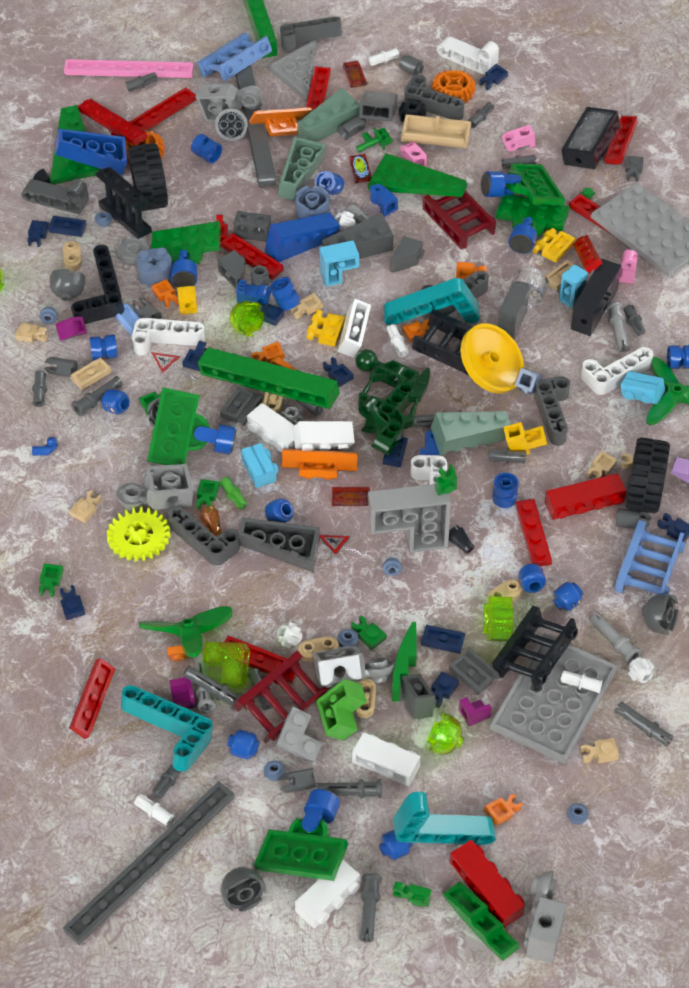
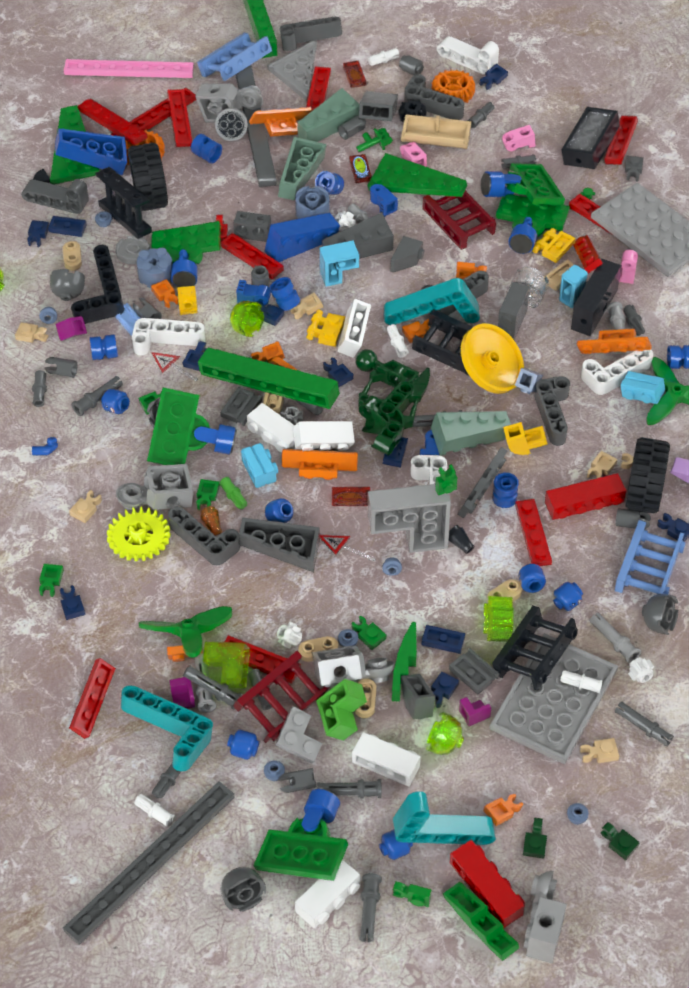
(91, 373): tan plate -> none
(141, 81): dark grey axle -> none
(179, 118): none -> red plate
(232, 267): dark grey slope -> none
(483, 483): none -> dark grey plate
(507, 455): dark grey axle -> none
(535, 842): none -> dark green plate
(615, 341): none -> orange bracket
(621, 843): none -> dark green plate

